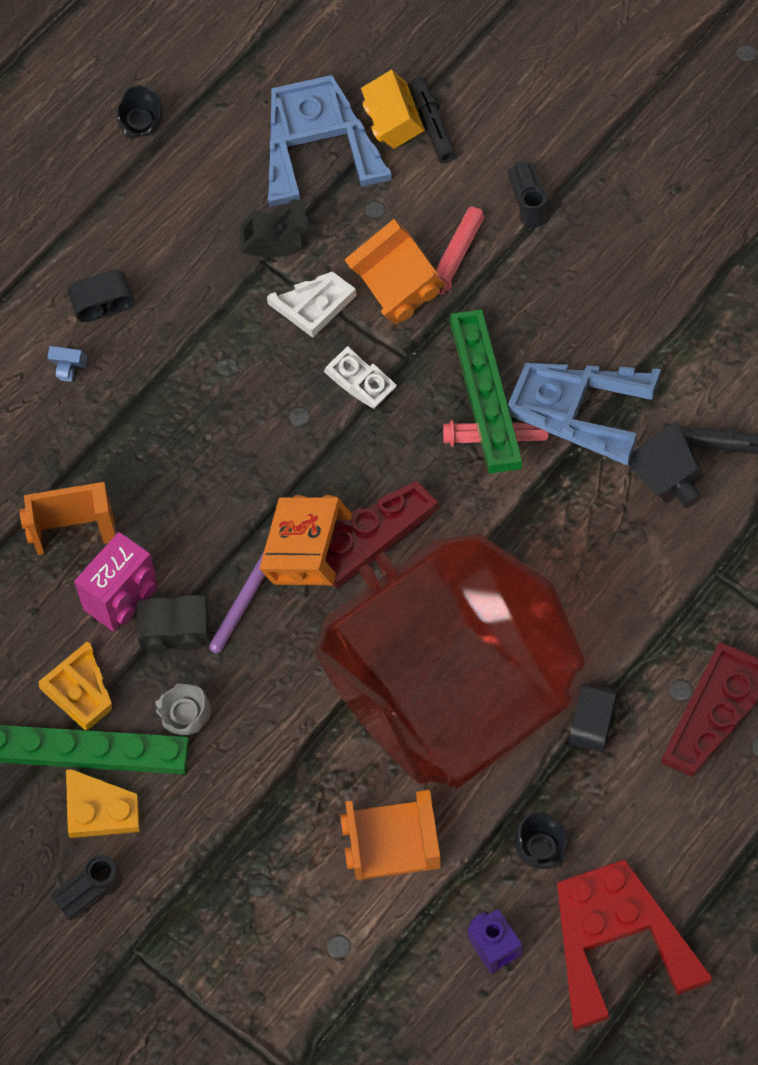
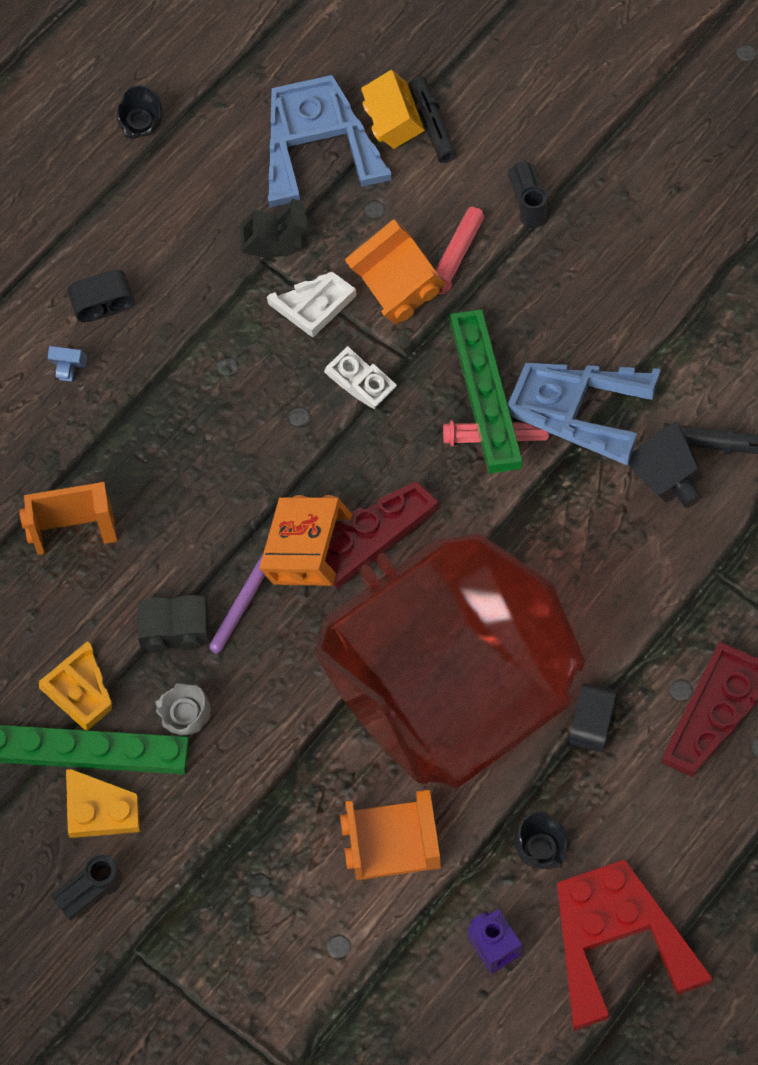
(116, 582): dark pink brick -> none

